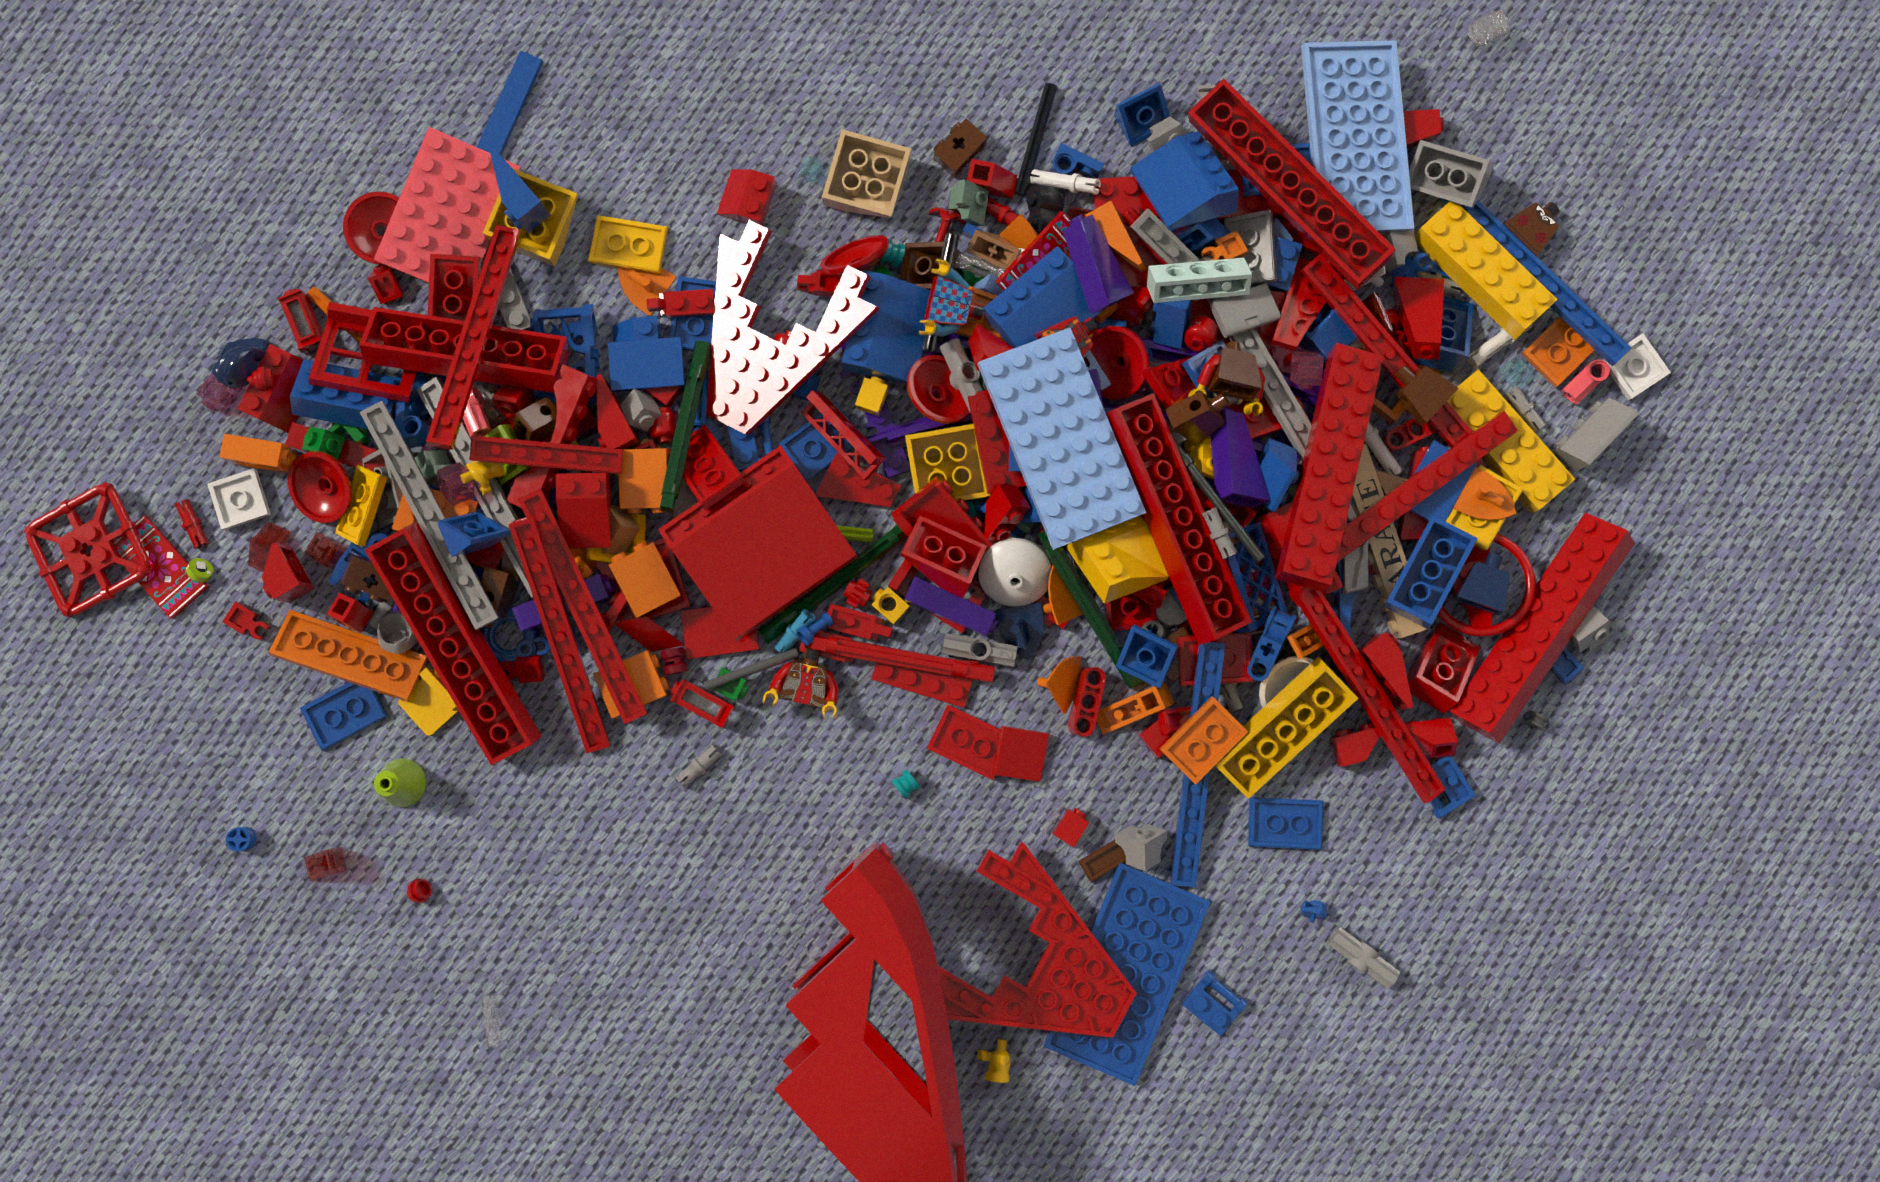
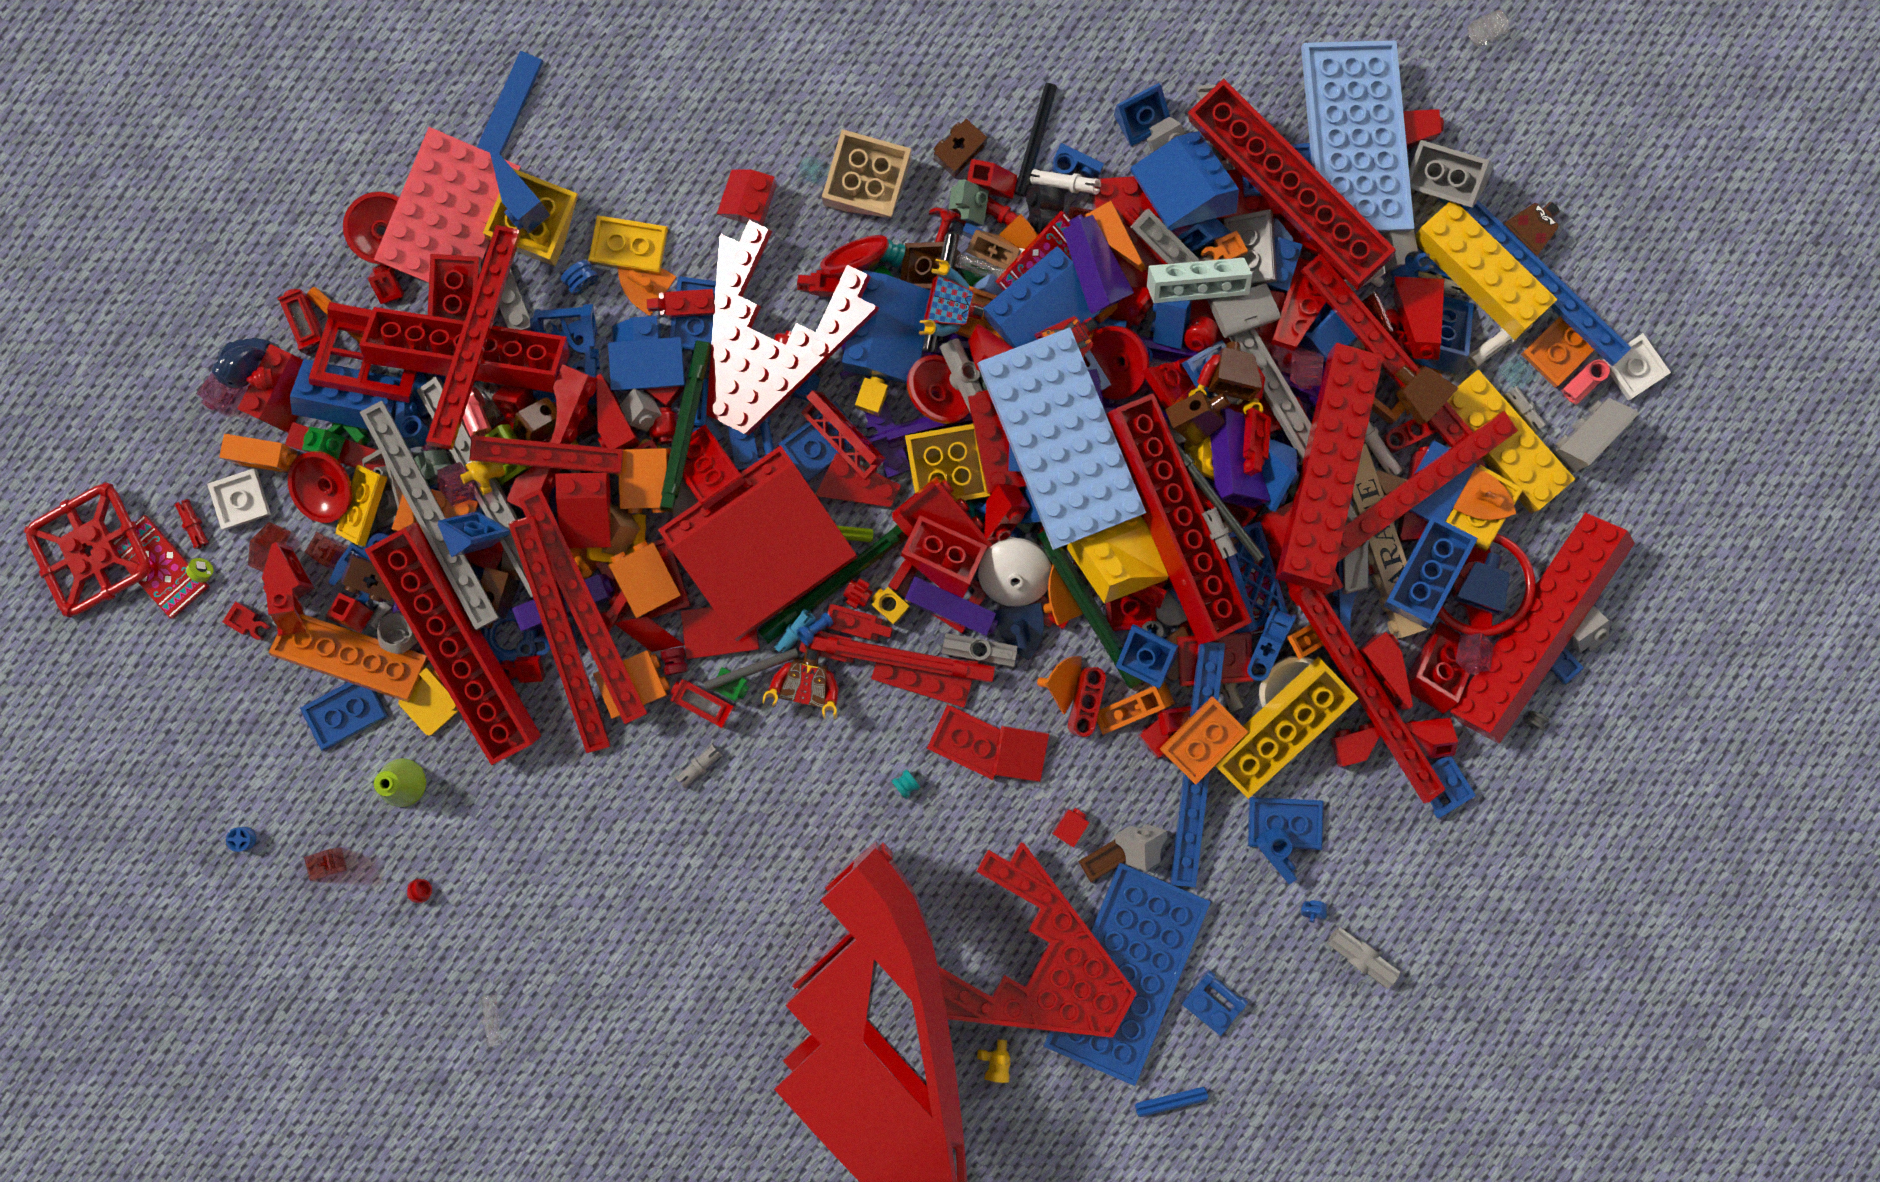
(285, 611): none -> red window
(580, 277): none -> blue wheel
(1171, 1102): none -> blue axle
(1256, 441): none -> red hinge
(1278, 854): none -> blue plate
(1474, 653): none -> clear pink brick

